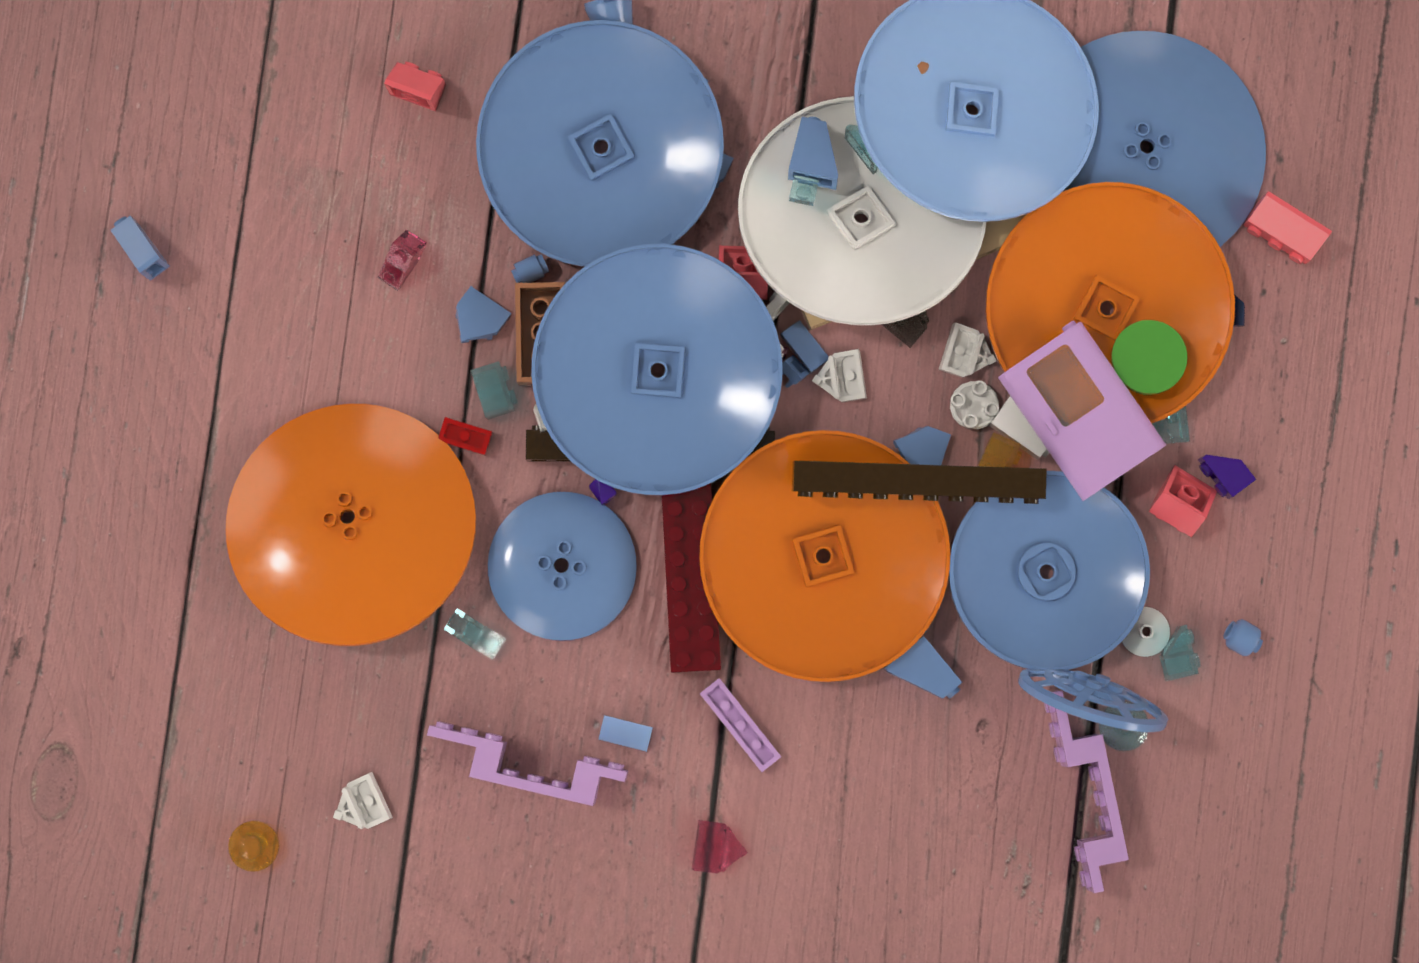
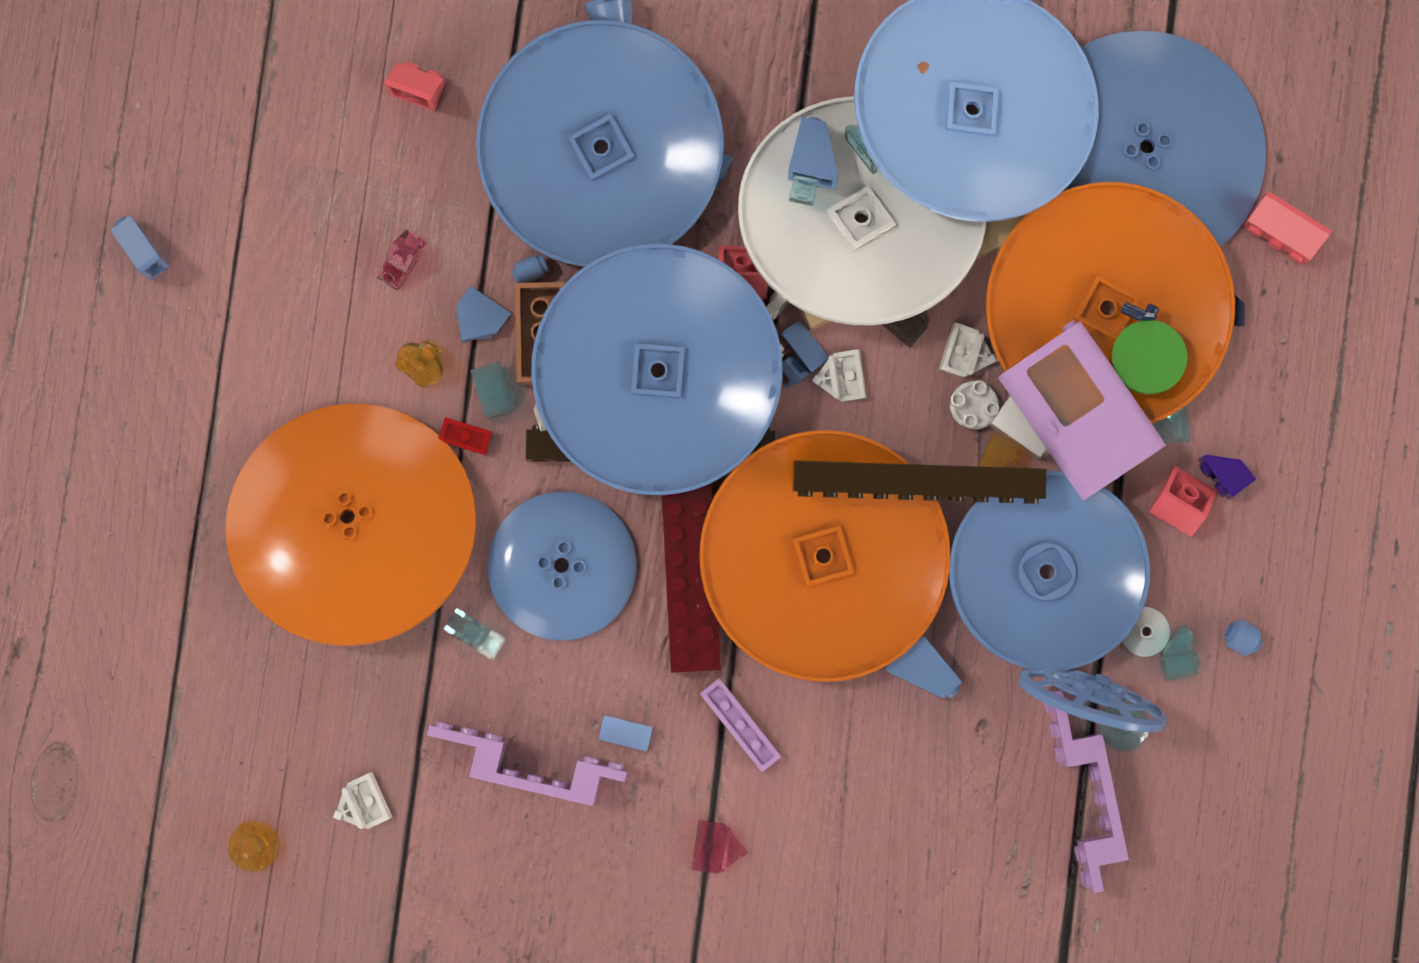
(420, 362): none -> clear yellow plate
(602, 491): dark purple slope -> none
(923, 446): medium blue slope -> none
(1137, 313): none -> dark blue arm

